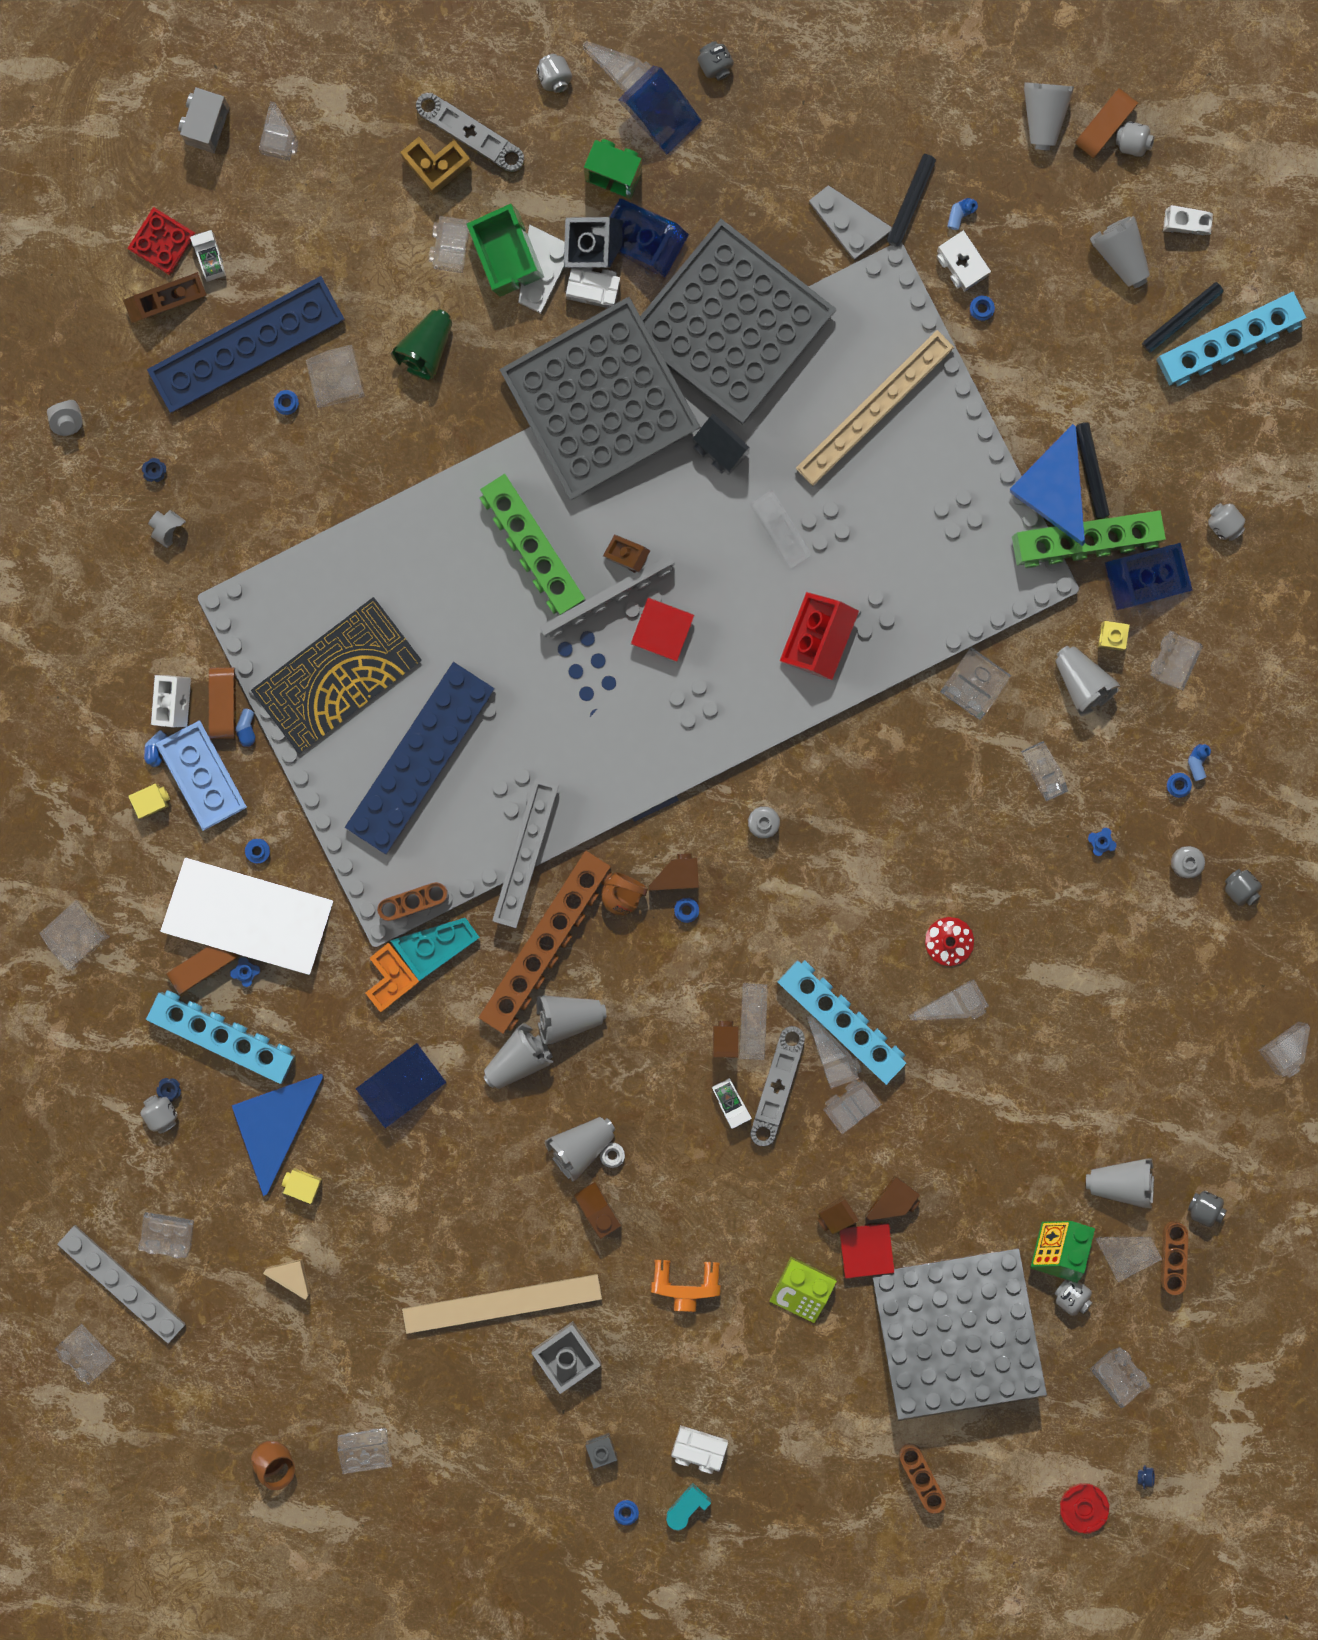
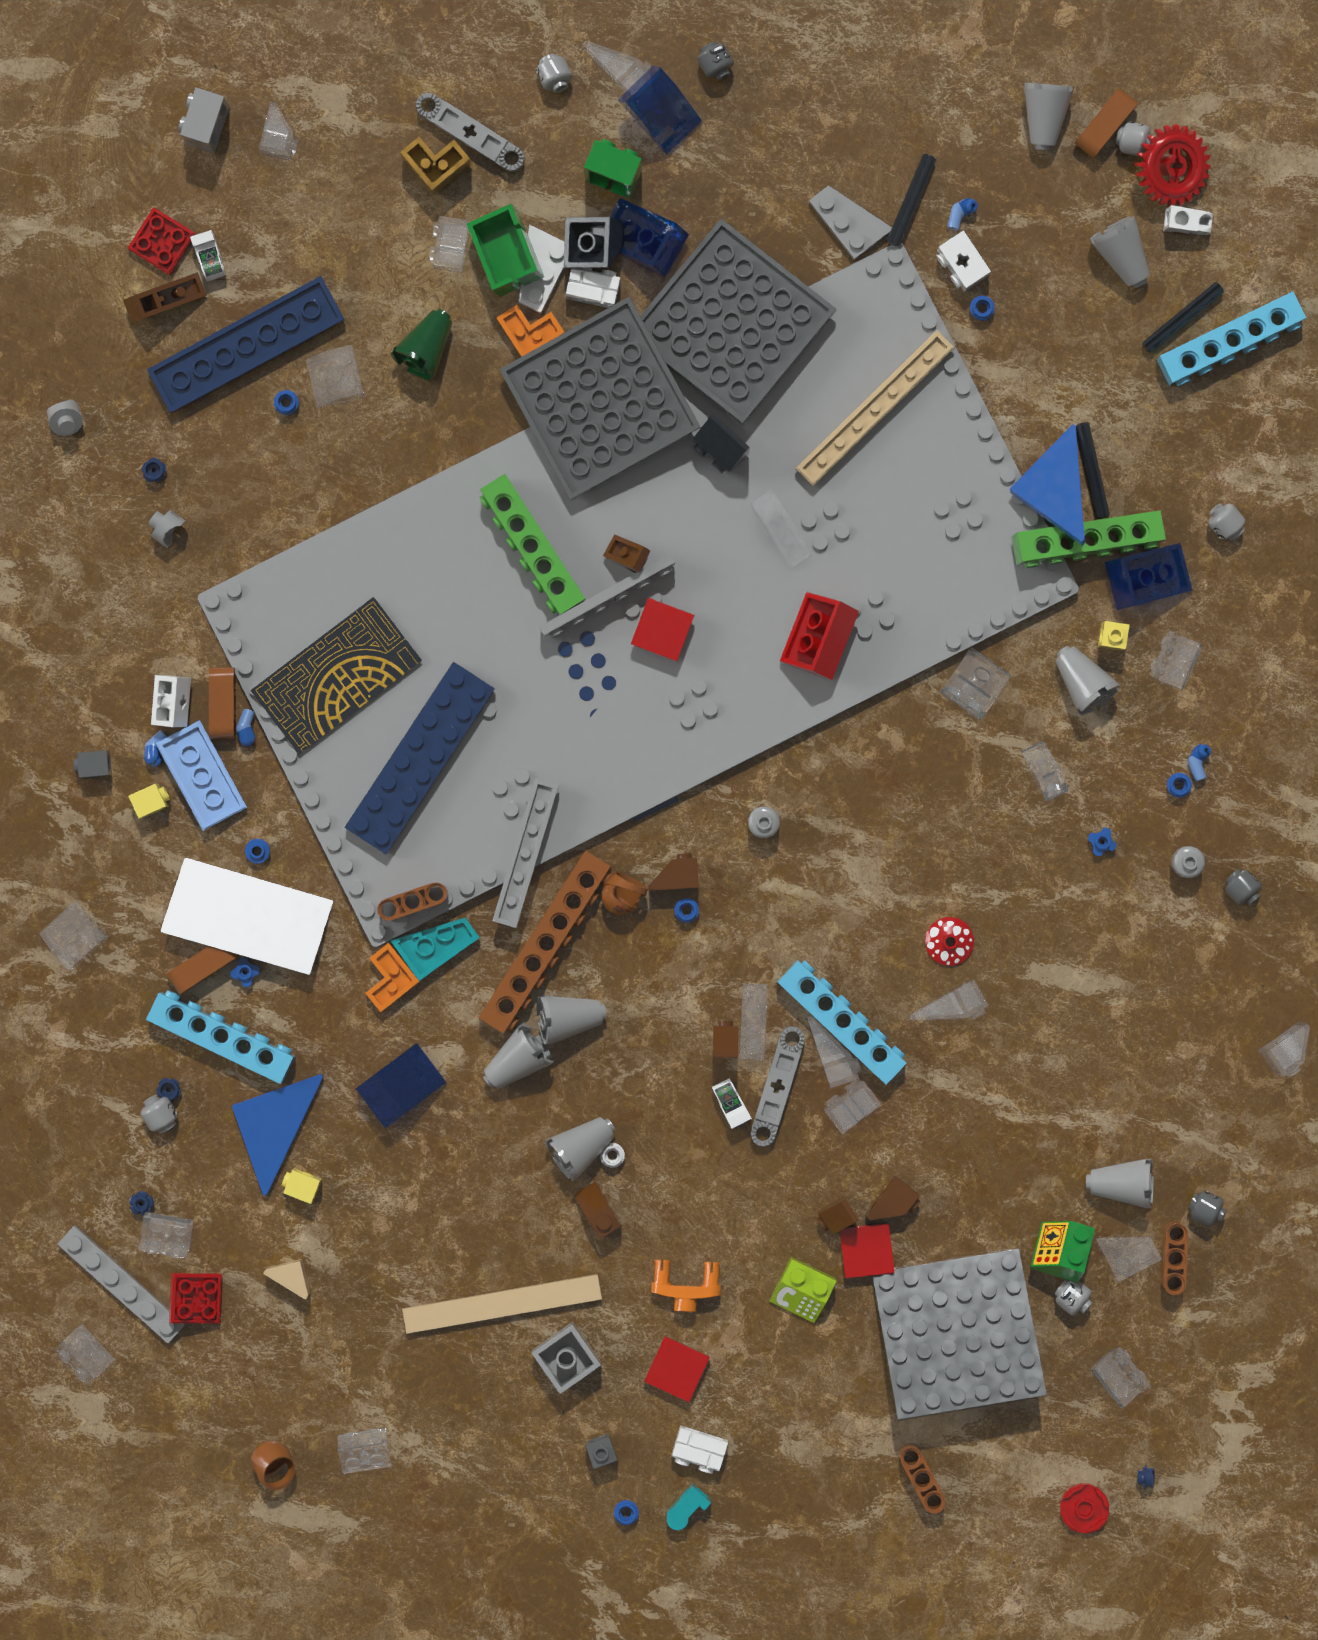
(93, 764): none -> dark grey brick
(141, 1196): none -> dark blue plate
(195, 1298): none -> red tile
(527, 336): none -> orange plate
(676, 1368): none -> red tile
(1157, 164): none -> red gear

